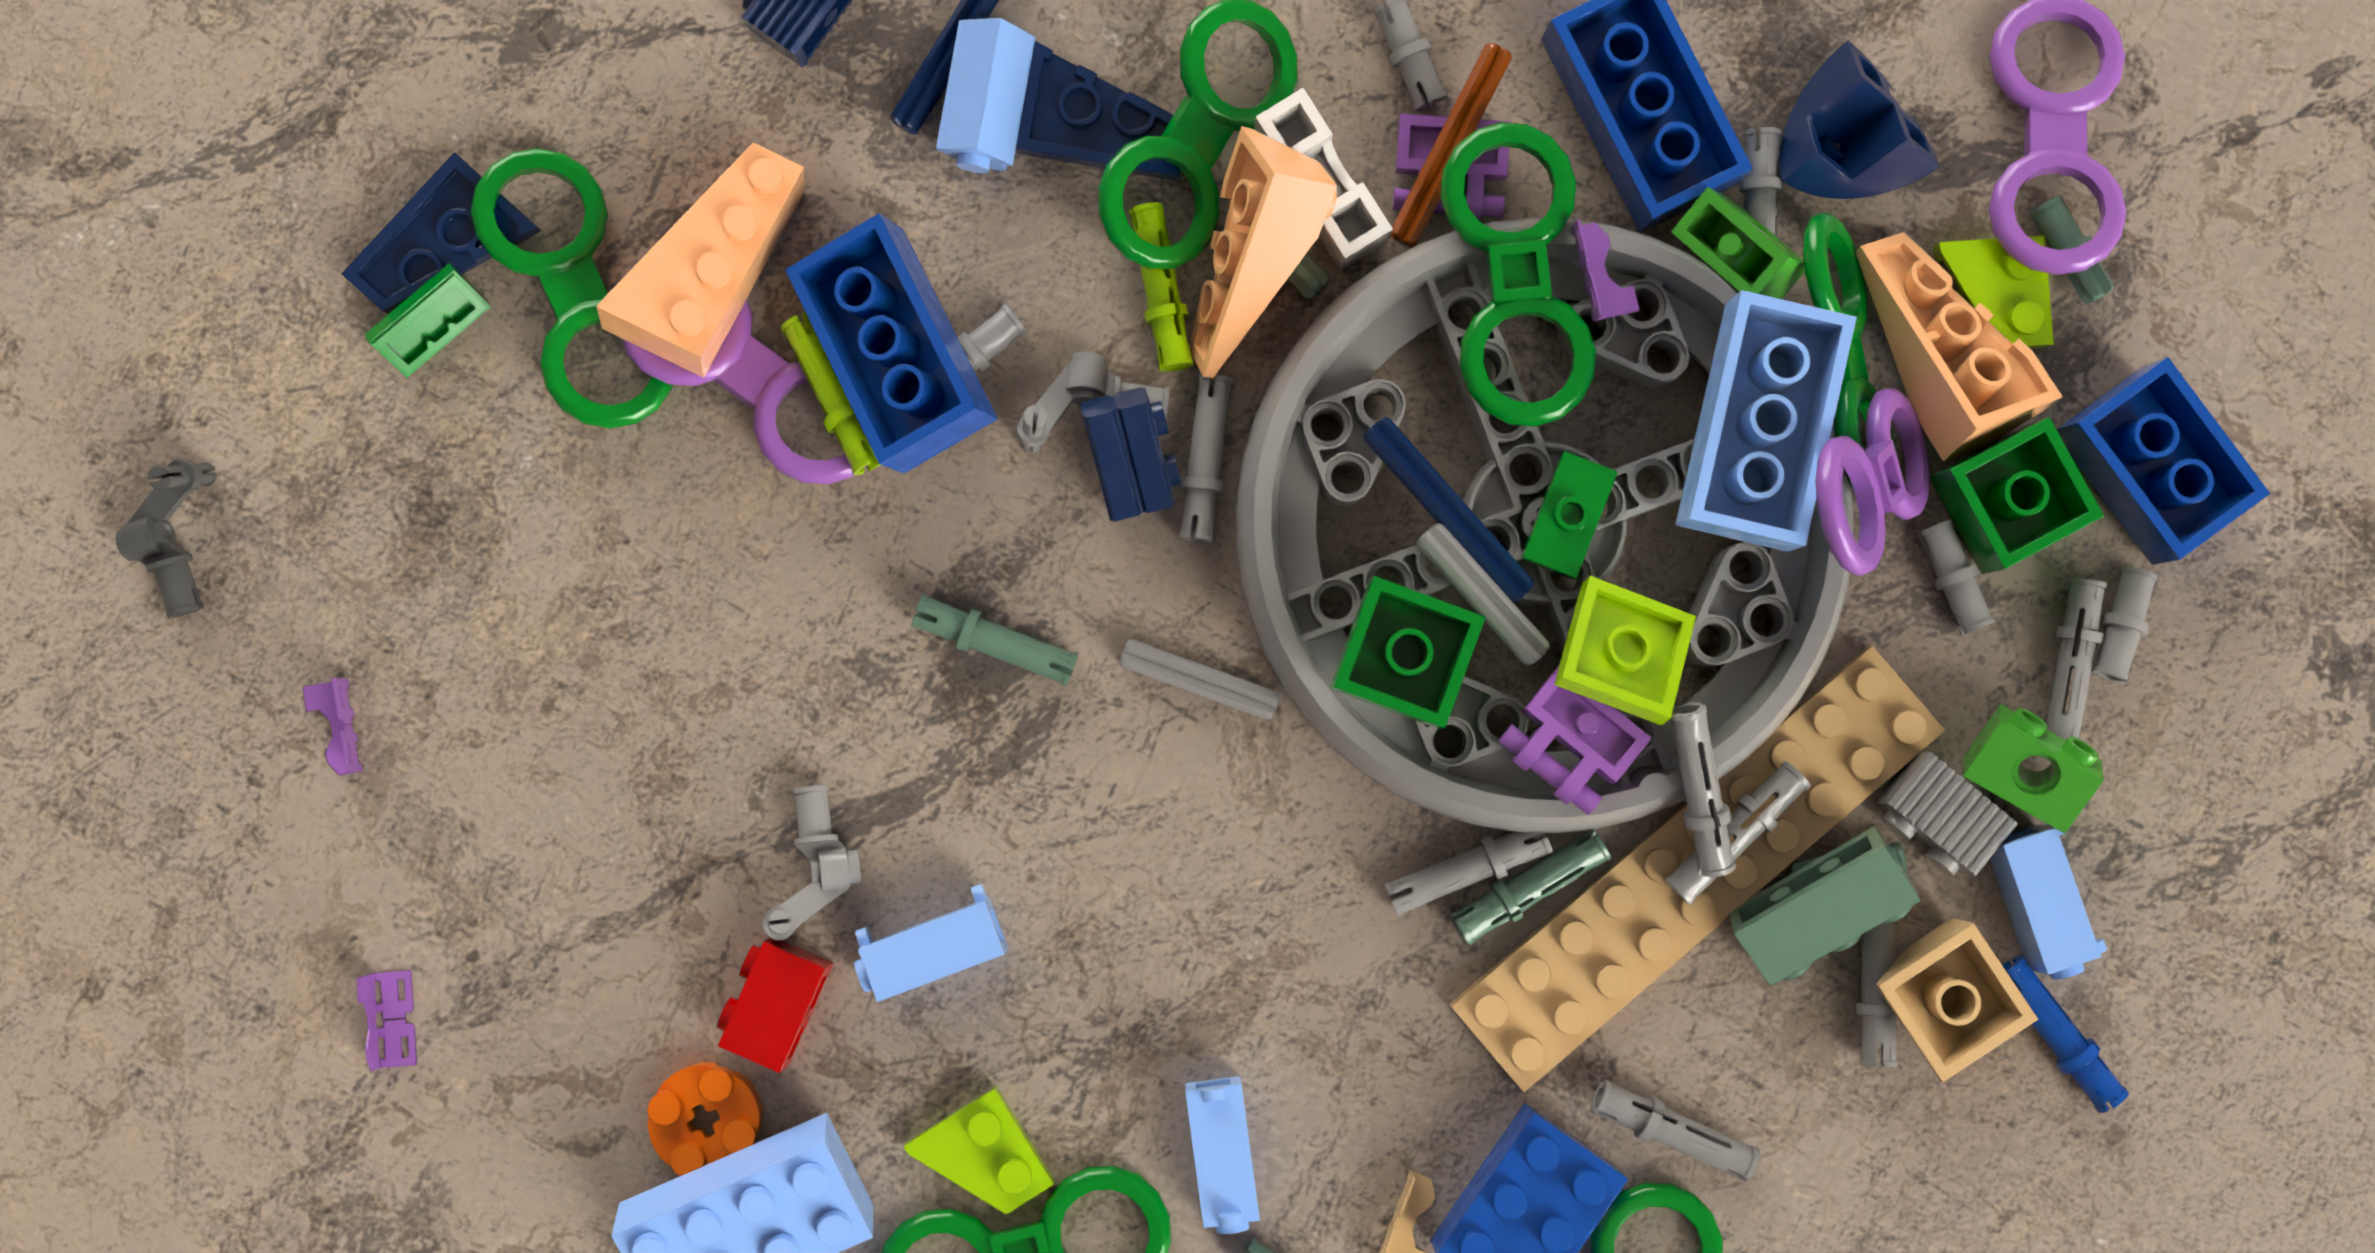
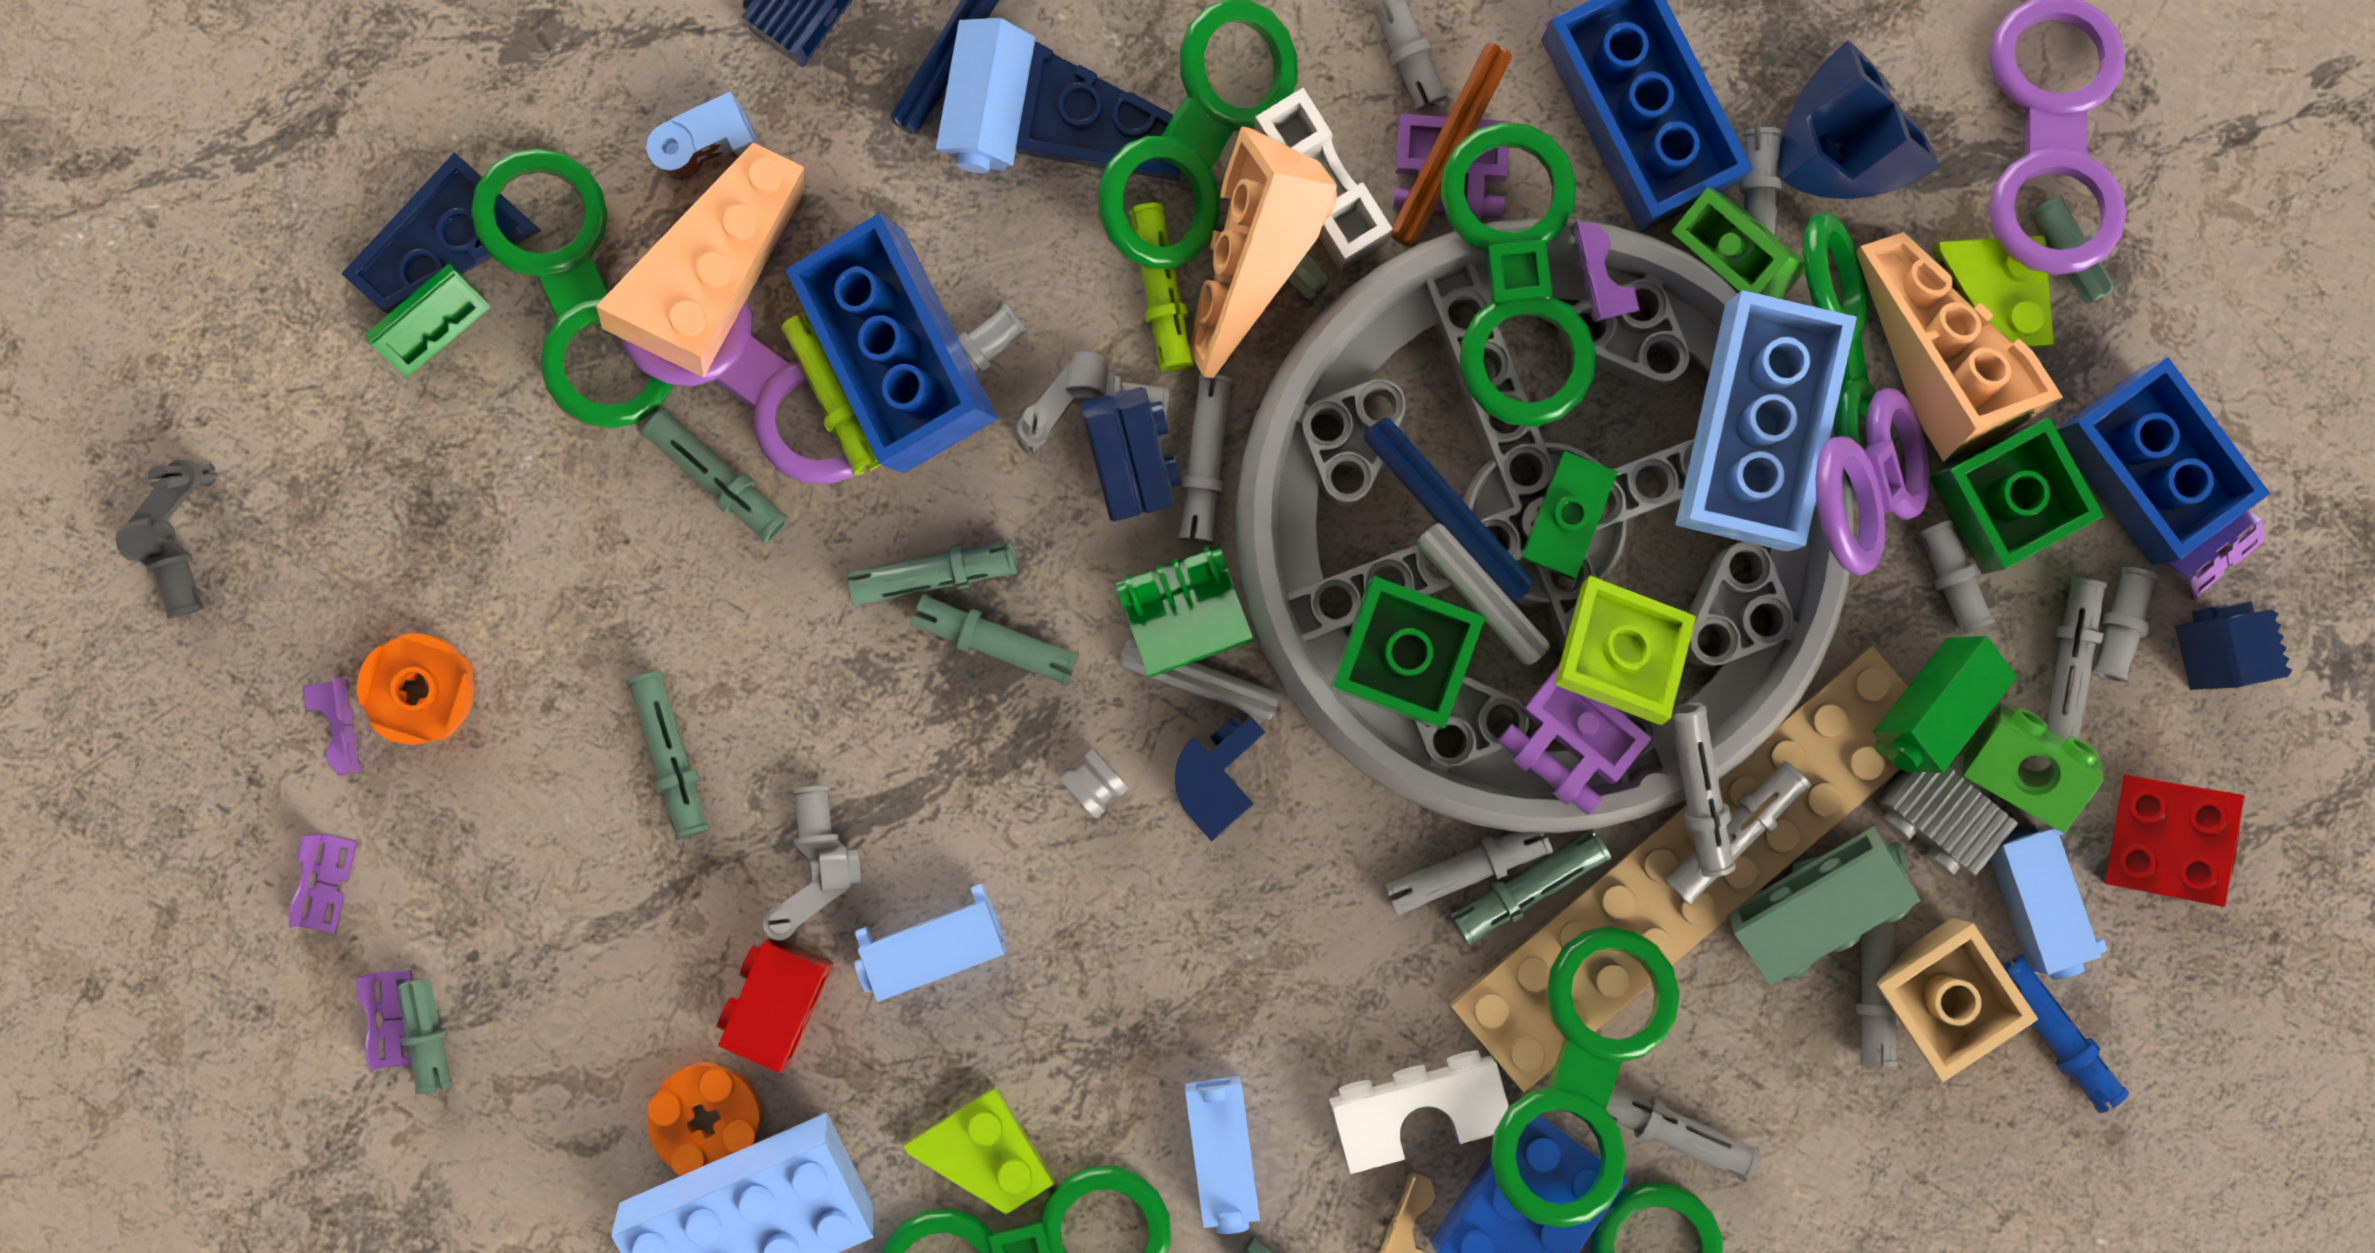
(328, 873): none -> medium lavender piece
(388, 705): none -> orange plate
(423, 1036): none -> sand green axle
(668, 755): none -> sand green pin
(700, 136): none -> light blue leg
(731, 490): none -> sand green pin
(921, 575): none -> sand green pin
(1094, 783): none -> light grey wheel
(1183, 611): none -> hinge
(1205, 787): none -> dark blue brick
(1372, 1116): none -> white arch
(1585, 1077): none -> green bar
(1944, 705): none -> green brick
(2175, 840): none -> red plate
(2207, 551): none -> medium lavender piece
(2232, 647): none -> dark blue brick

